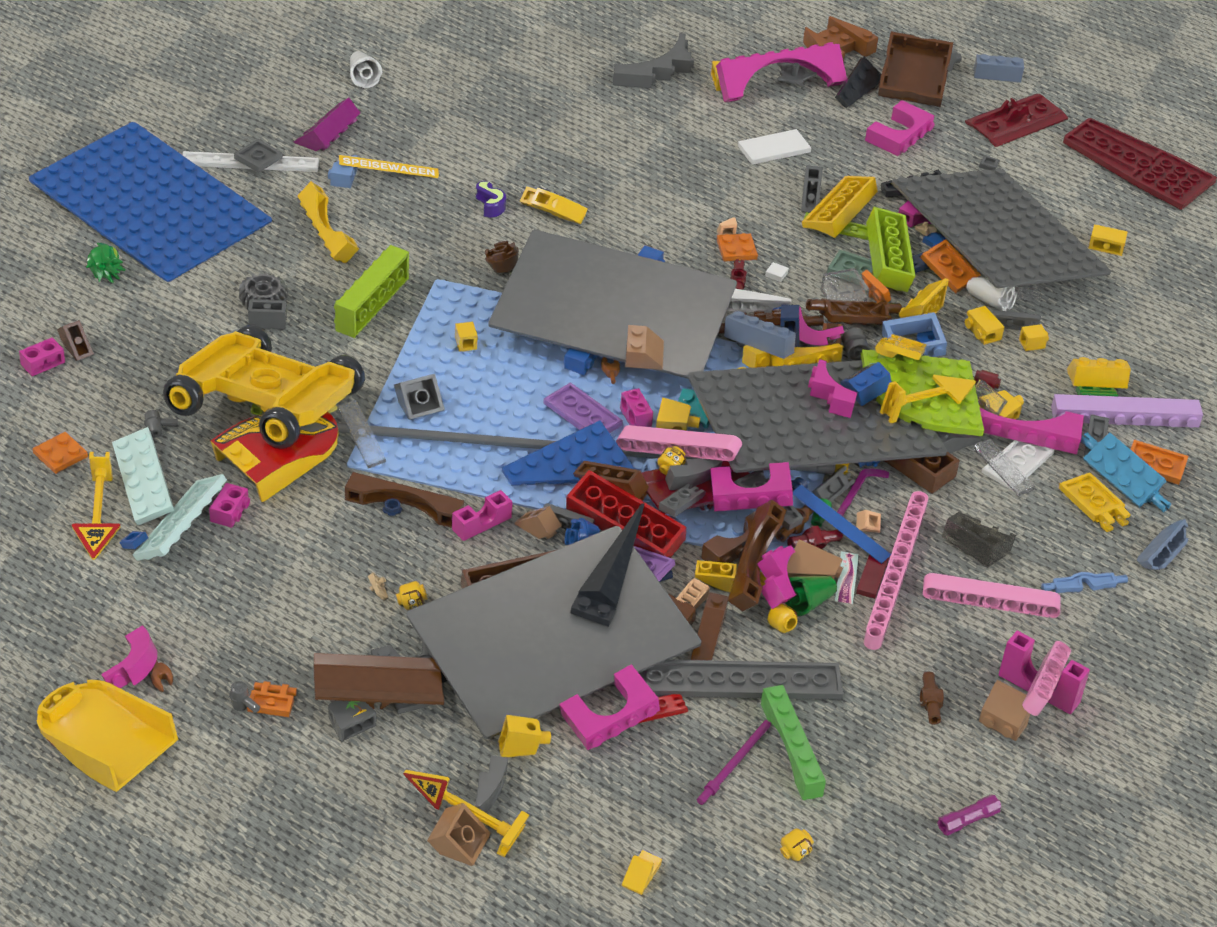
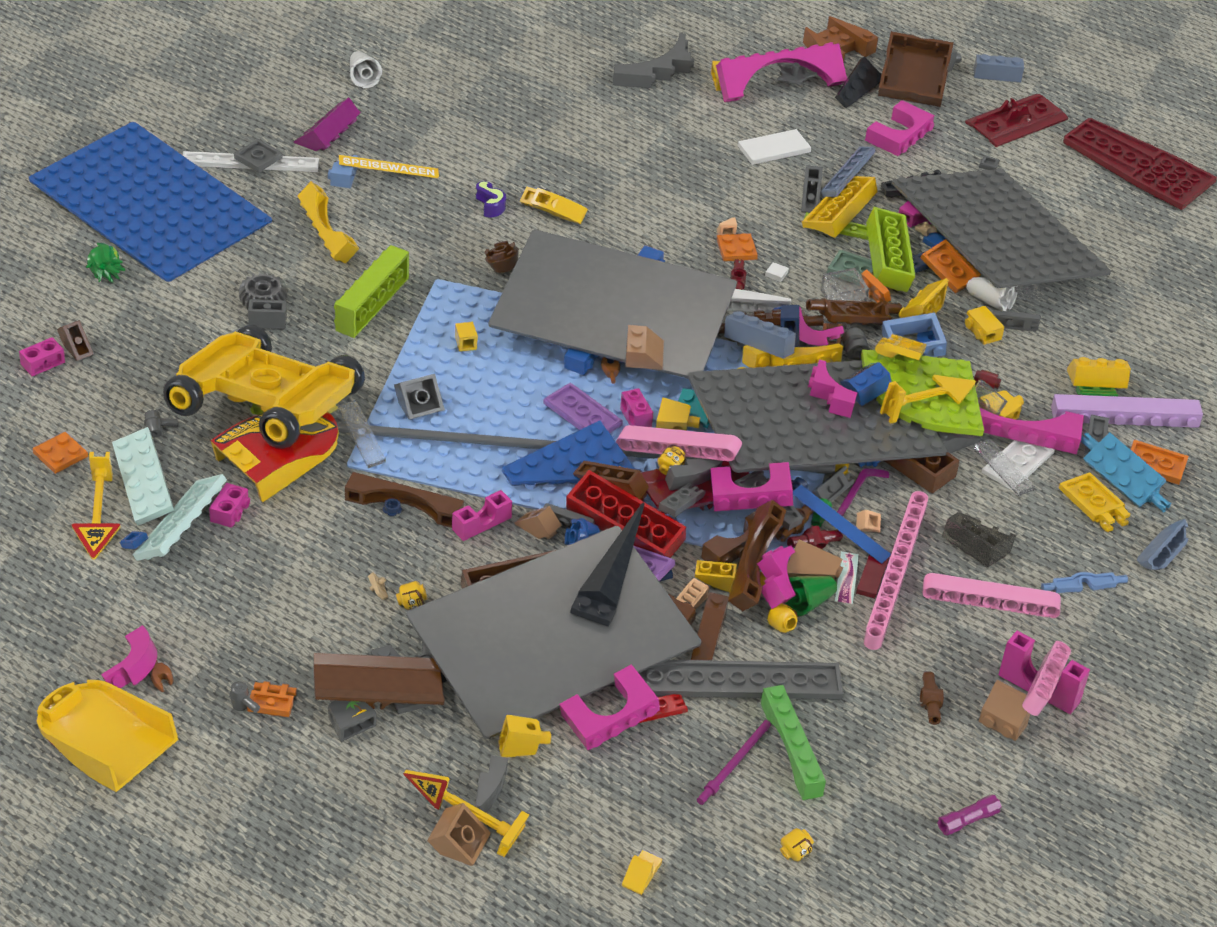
(847, 172): none -> sand blue tile
(1033, 337): yellow brick -> none
(1107, 240): yellow brick -> none

